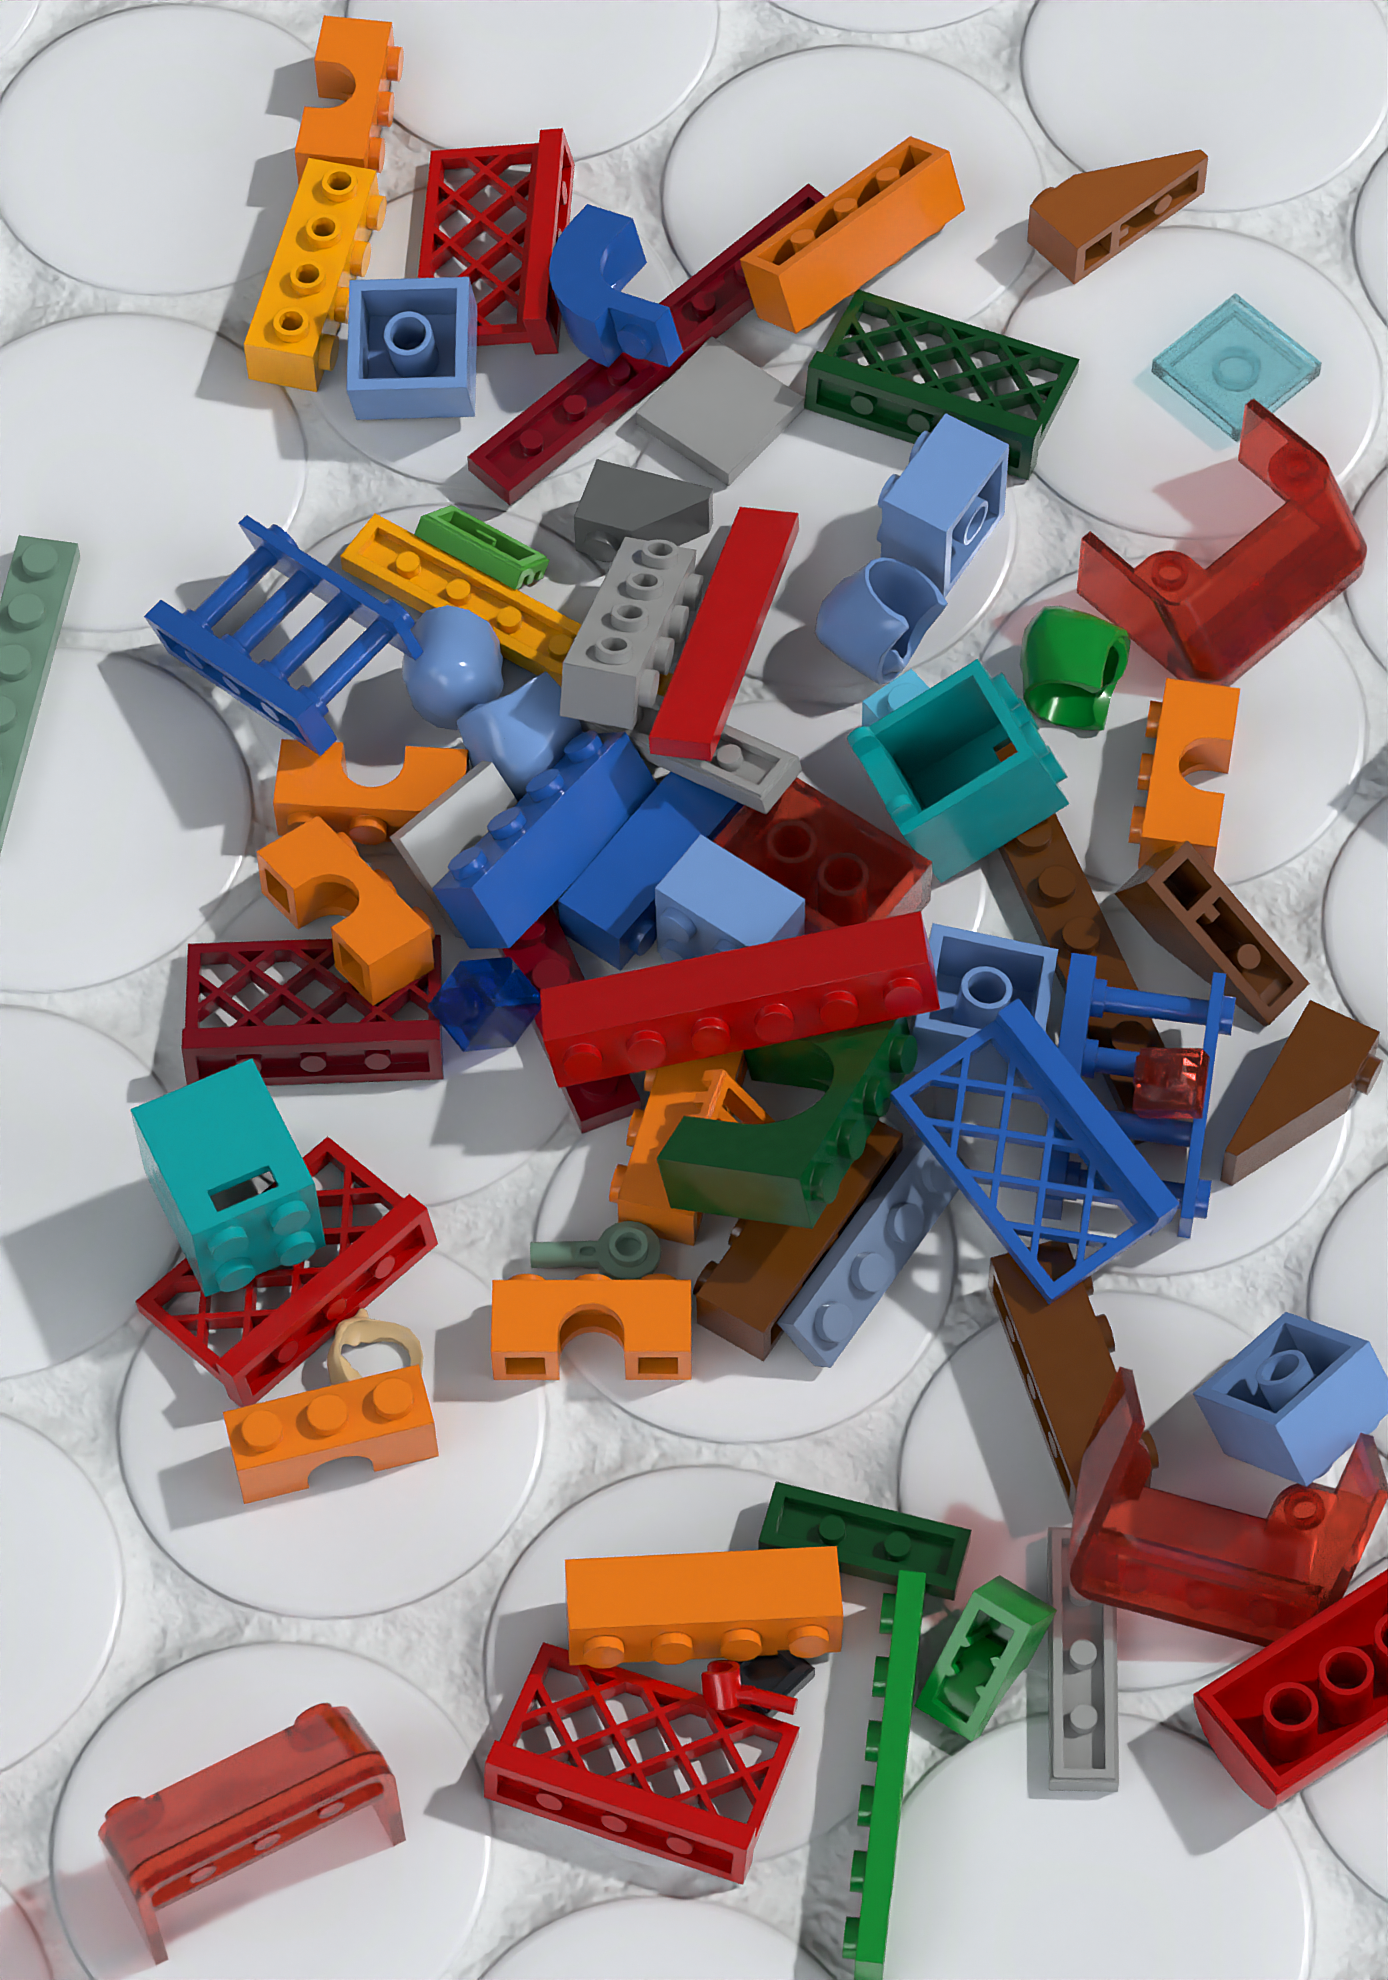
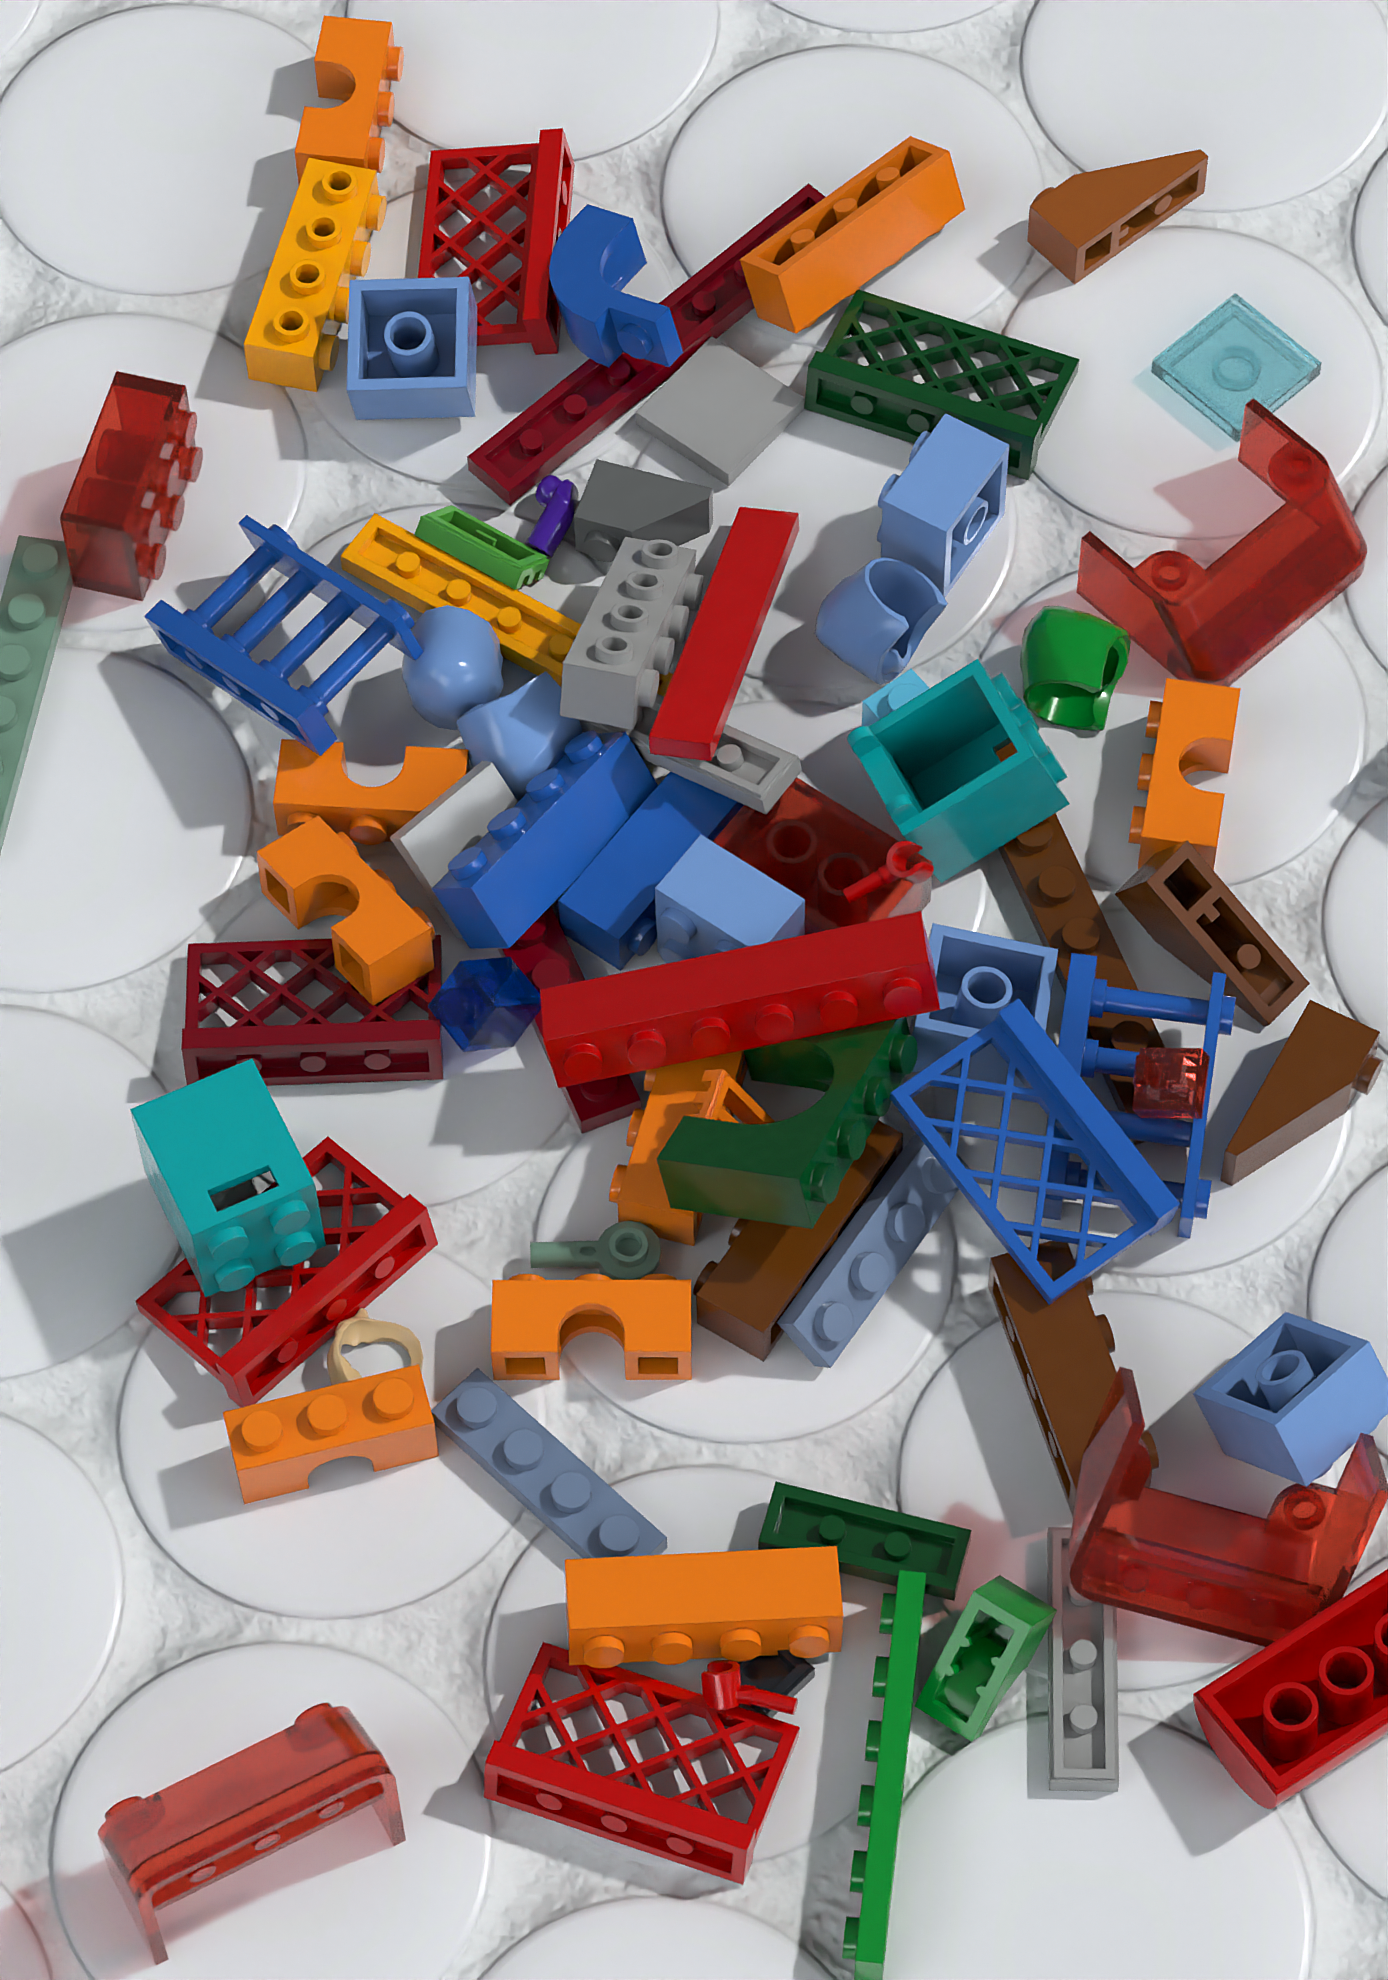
(131, 486): none -> clear red brick
(543, 1472): none -> sand blue plate
(560, 505): none -> dark purple arm
(891, 871): none -> red hand

